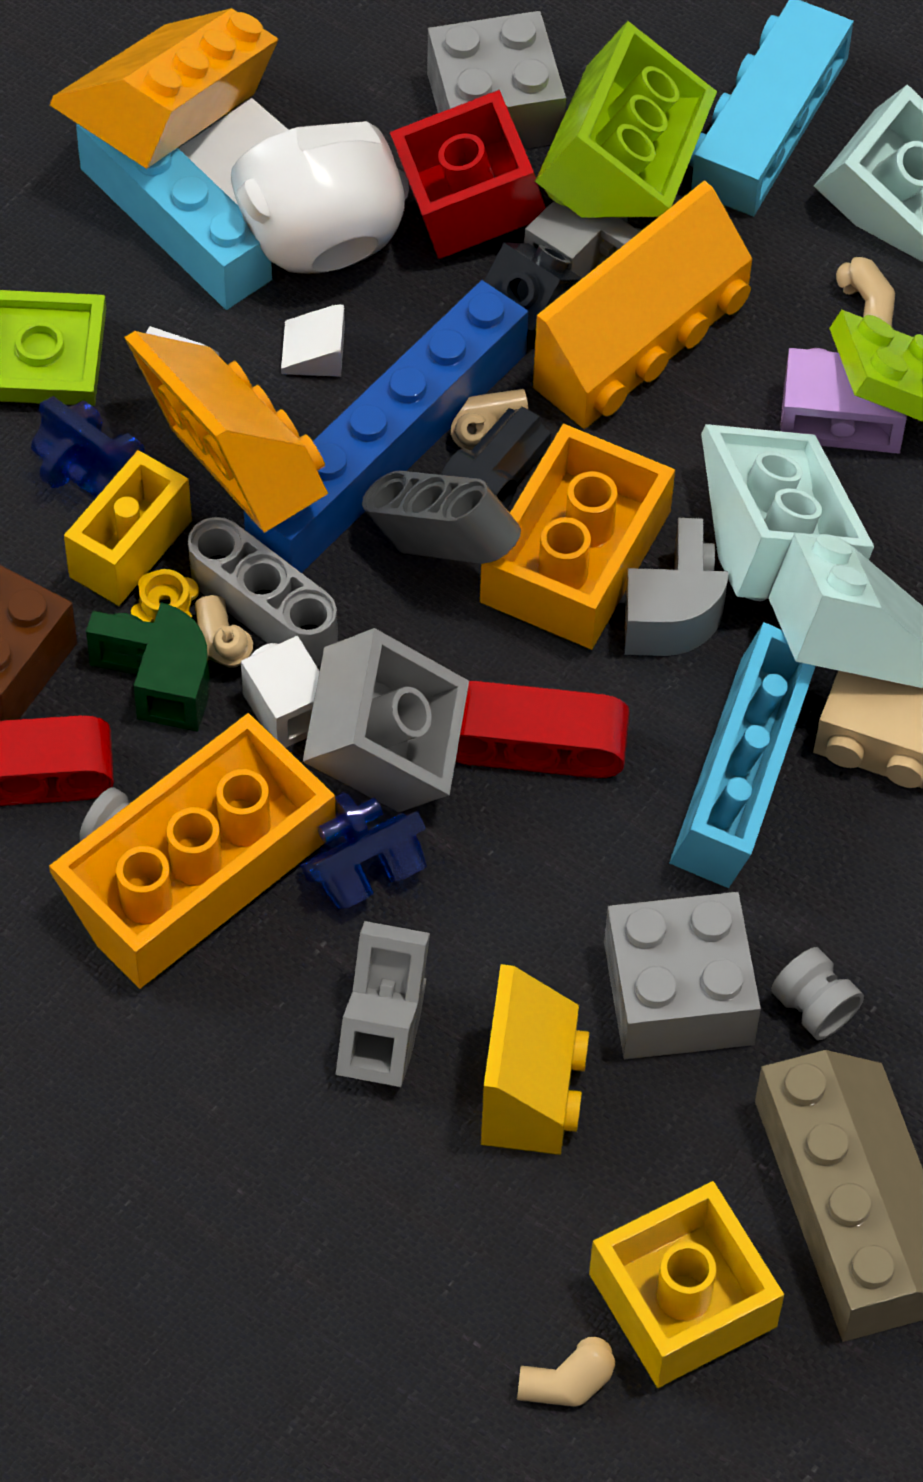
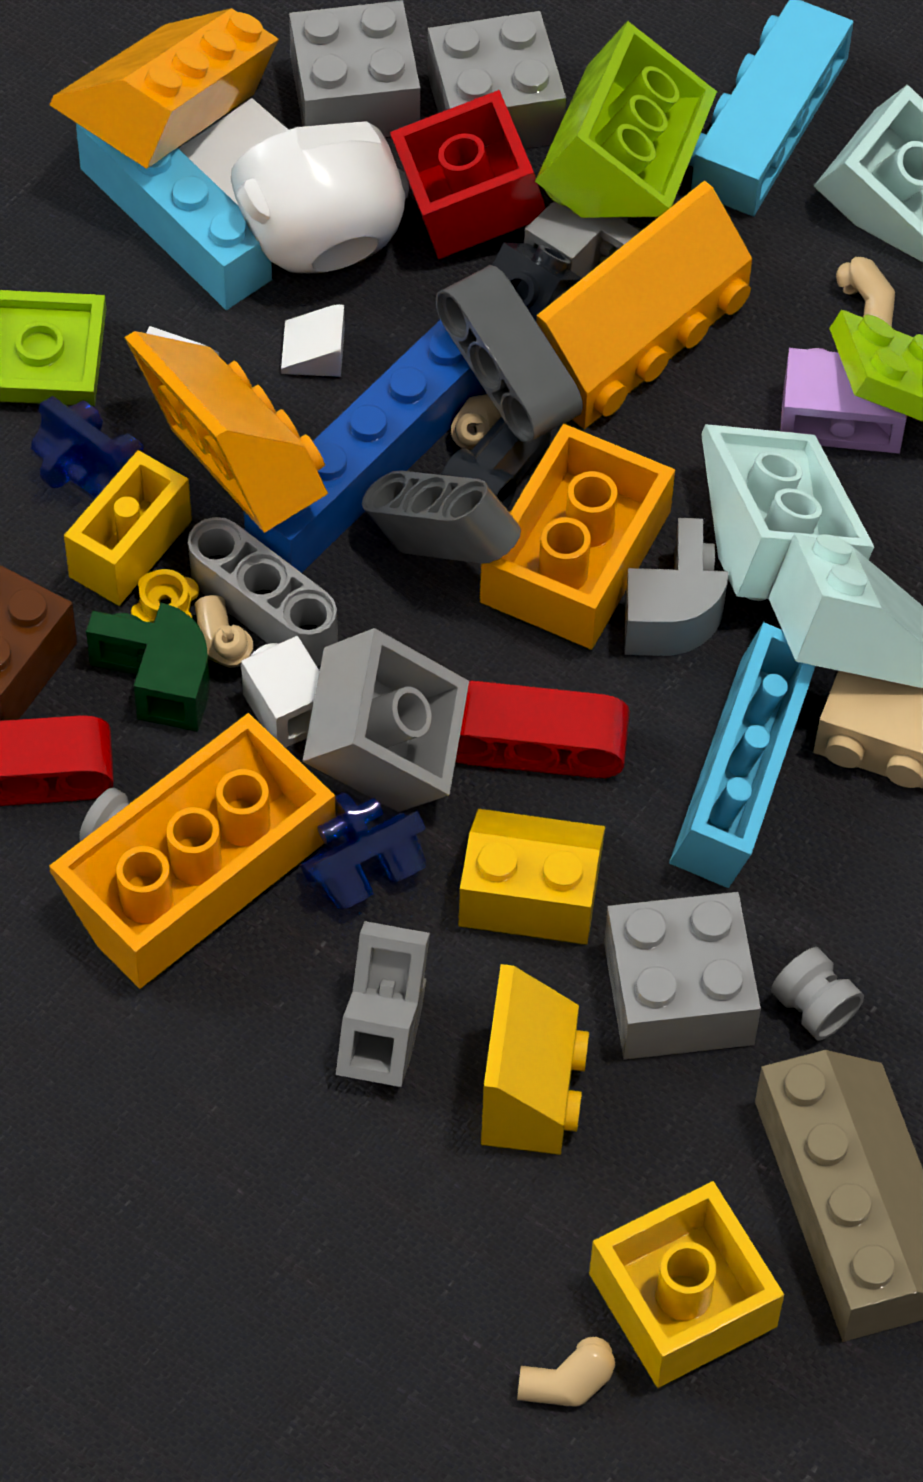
(355, 66): none -> light grey brick
(509, 353): none -> dark grey beam
(530, 876): none -> yellow slope

